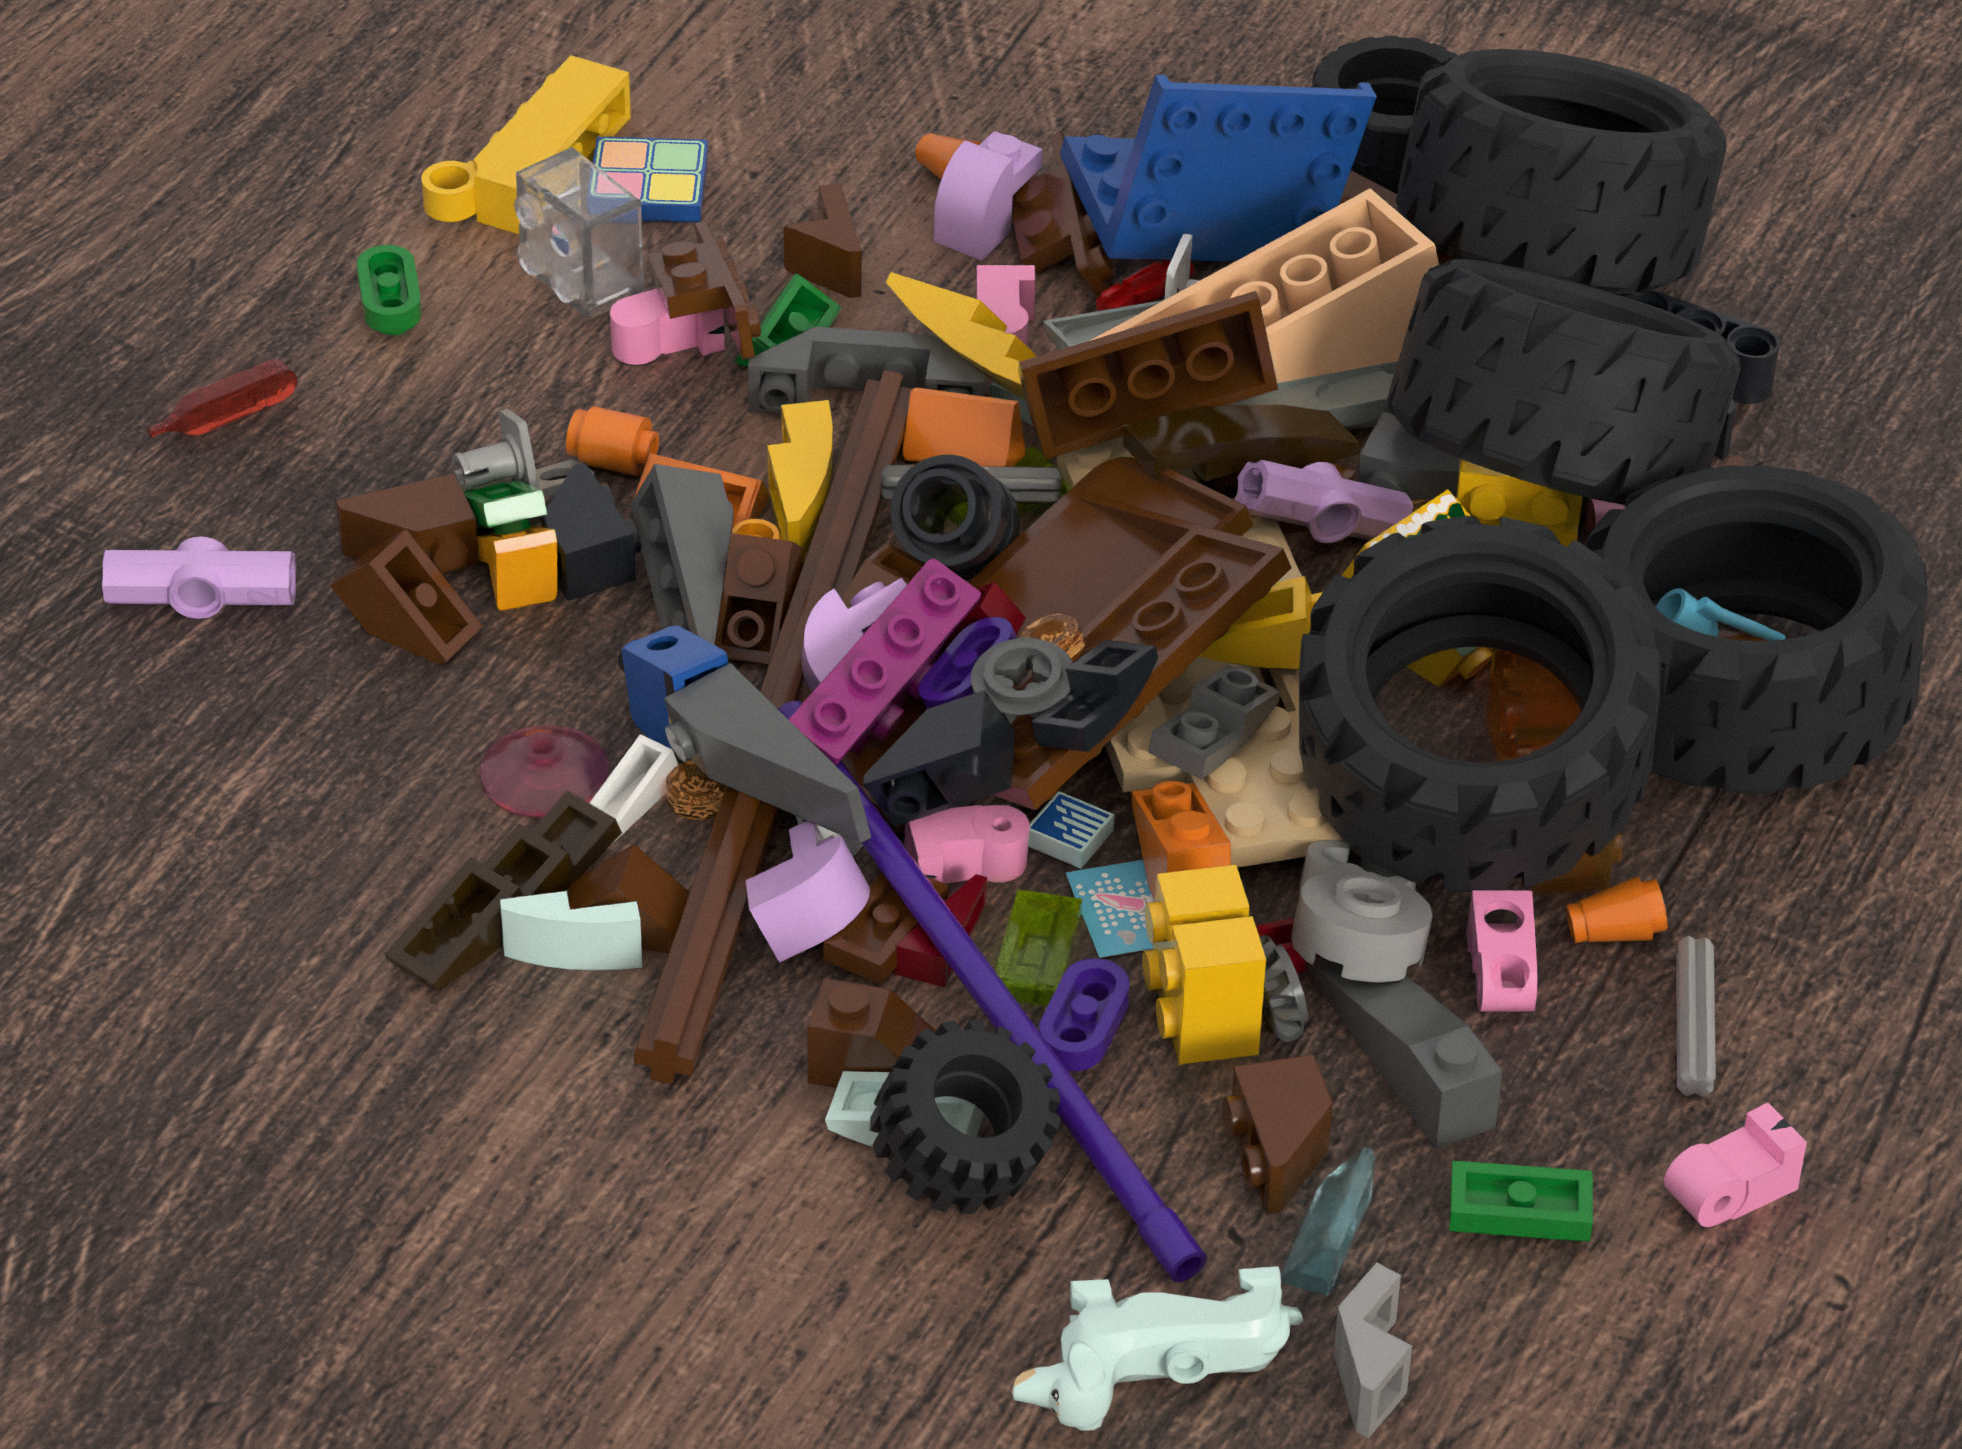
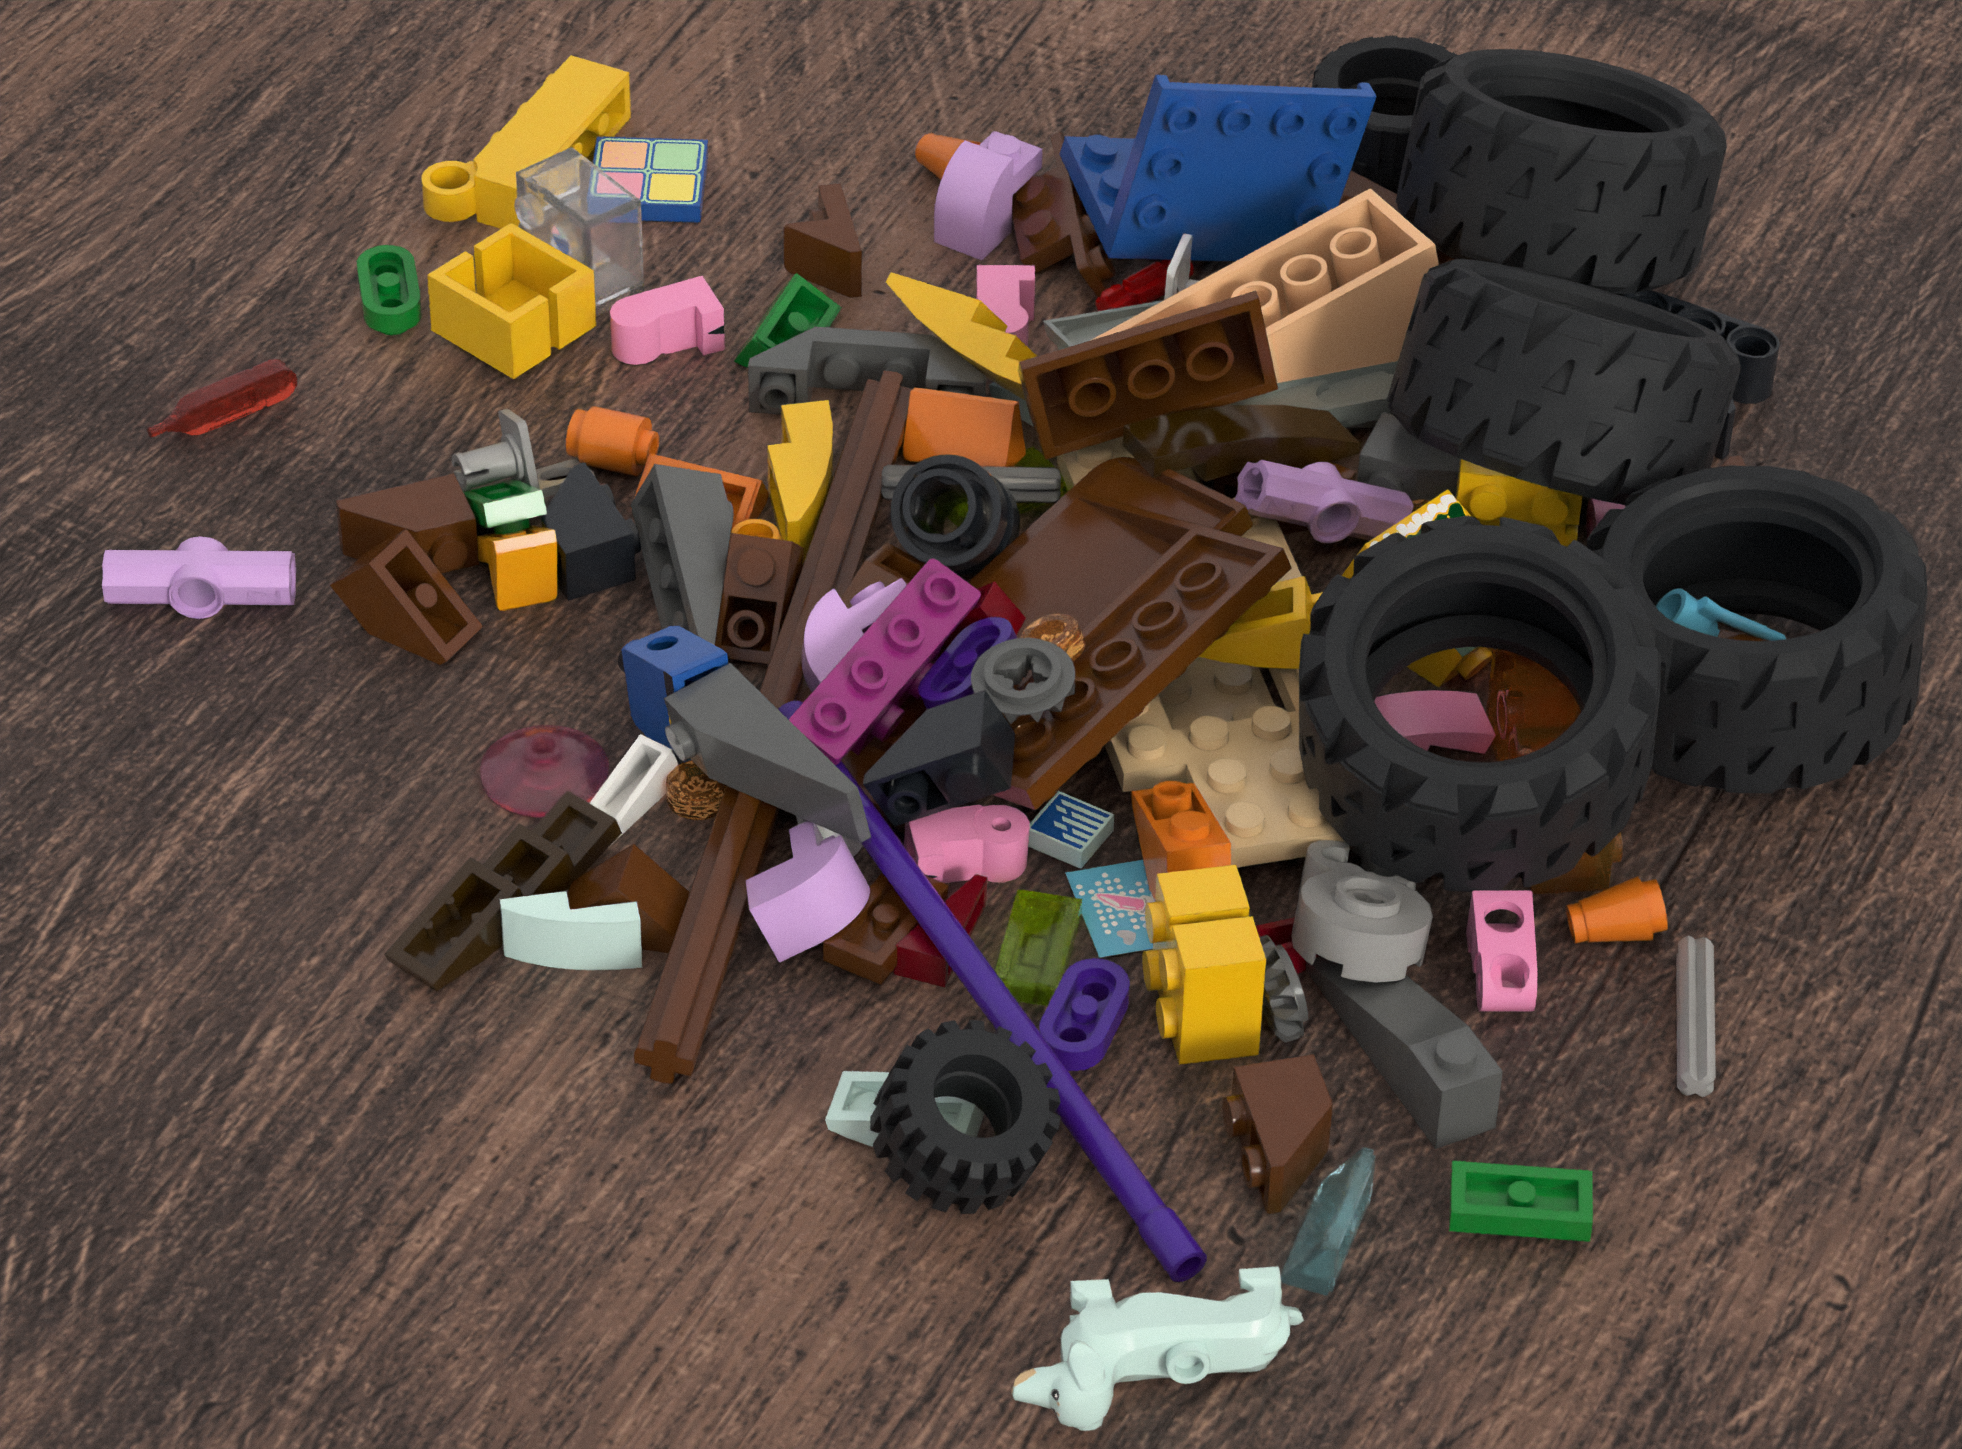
(523, 301): none -> yellow piece
(703, 279): reddish brown bracket -> none
(857, 1030): reddish brown slope -> none
(1102, 692): black slope -> none
(1217, 723): dark grey slope -> none
(1368, 1358): light grey slope -> none
(1439, 719): none -> bright pink slope
(1738, 1169): bright pink leg -> none

